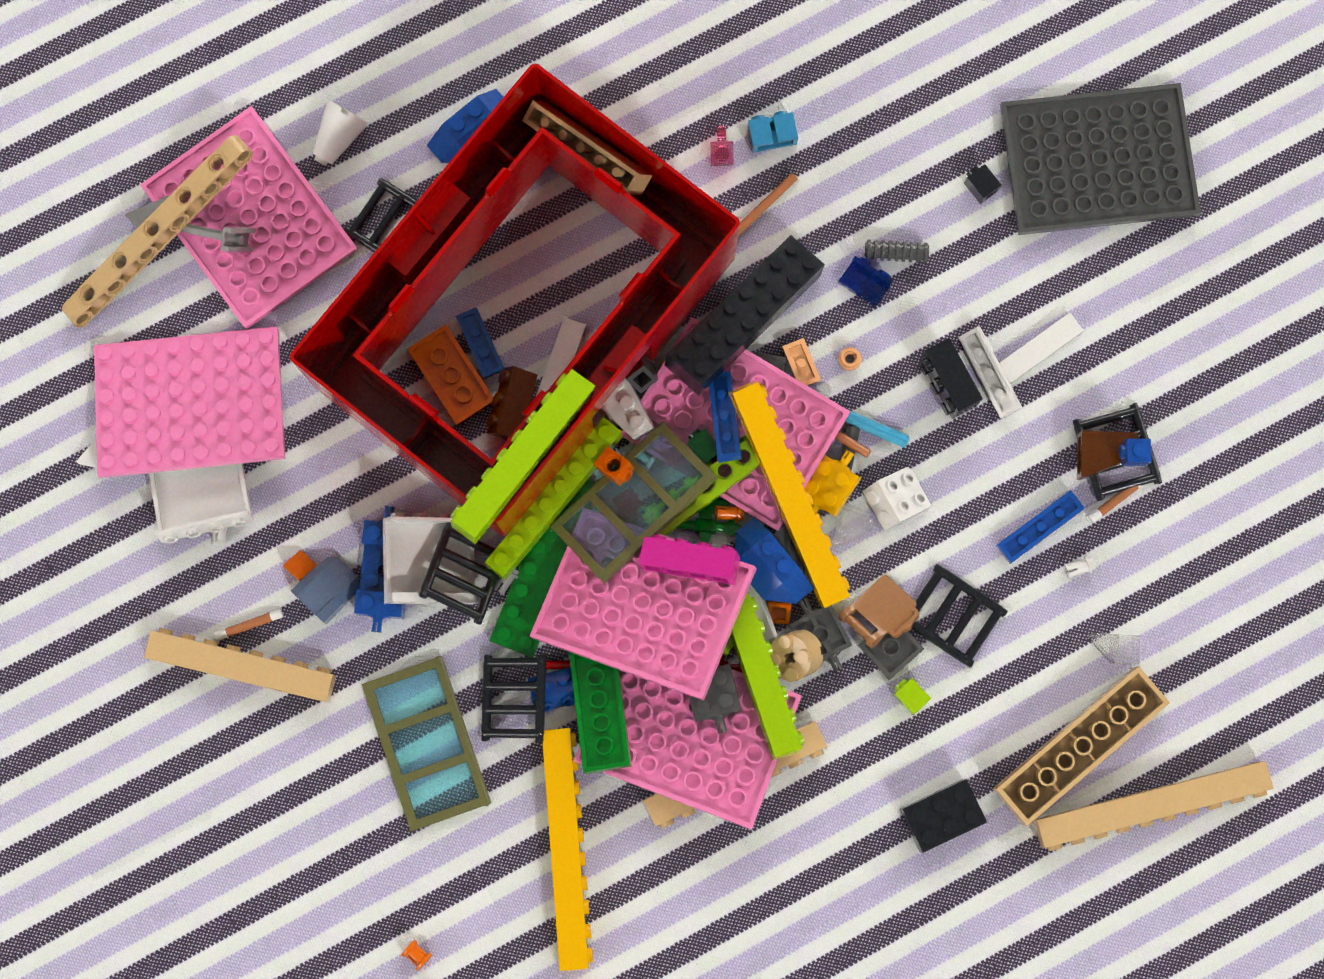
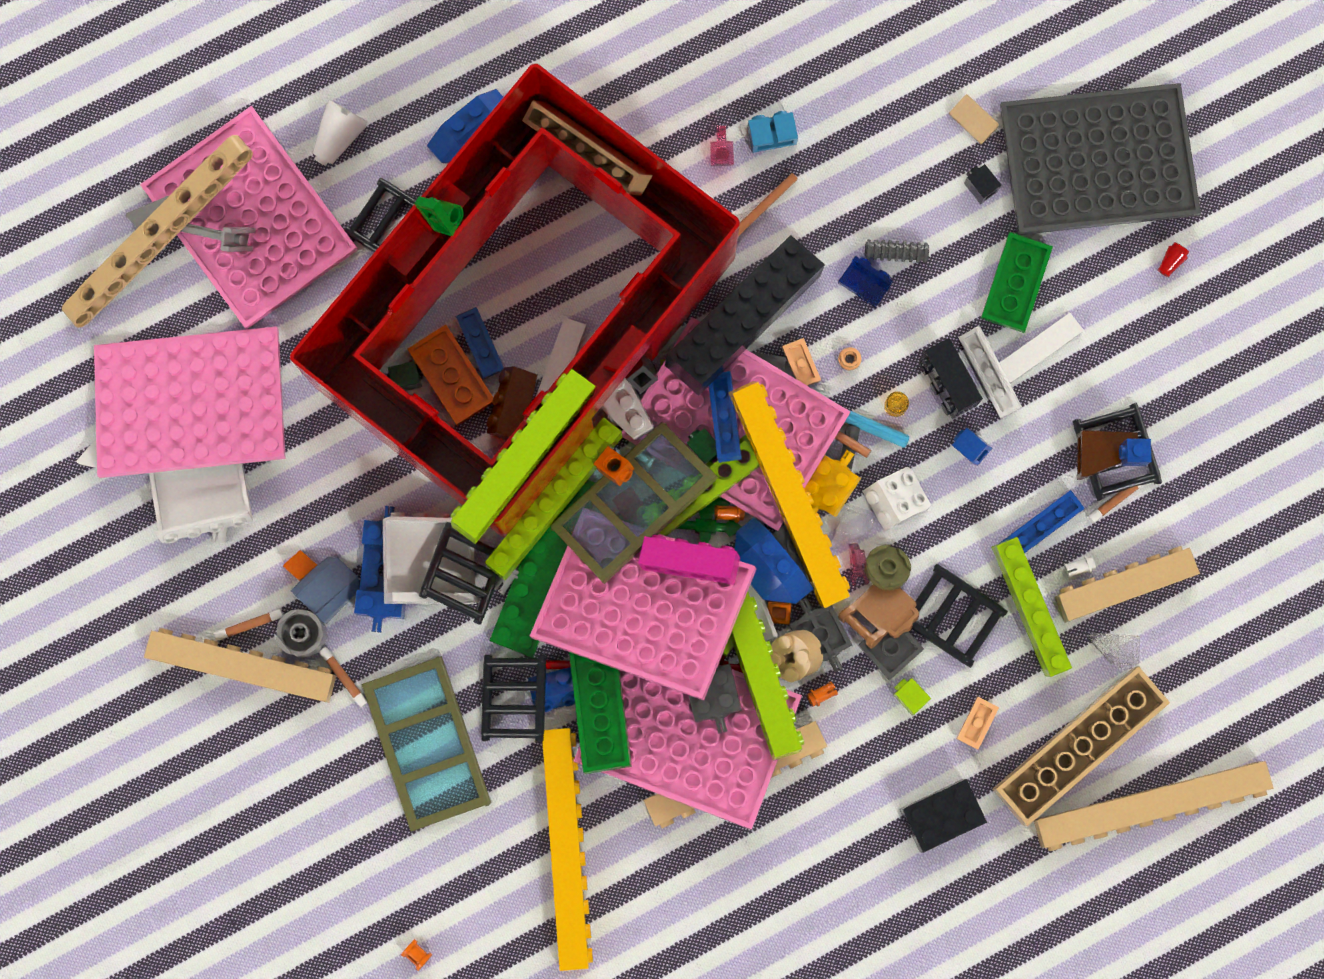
(288, 631): none -> light grey brick
(343, 677): none -> nougat bar
(405, 375): none -> dark green brick
(440, 214): none -> green plate
(821, 694): none -> orange pin
(857, 558): none -> clear pink plate
(887, 567): none -> olive tile
(899, 401): none -> clear yellow wheel
(971, 446): none -> blue brick
(974, 119): none -> tan slope
(977, 723): none -> light nougat plate
(1016, 282): none -> green plate
(1031, 607): none -> lime brick
(1126, 585): none -> tan brick
(1173, 259): none -> red cone

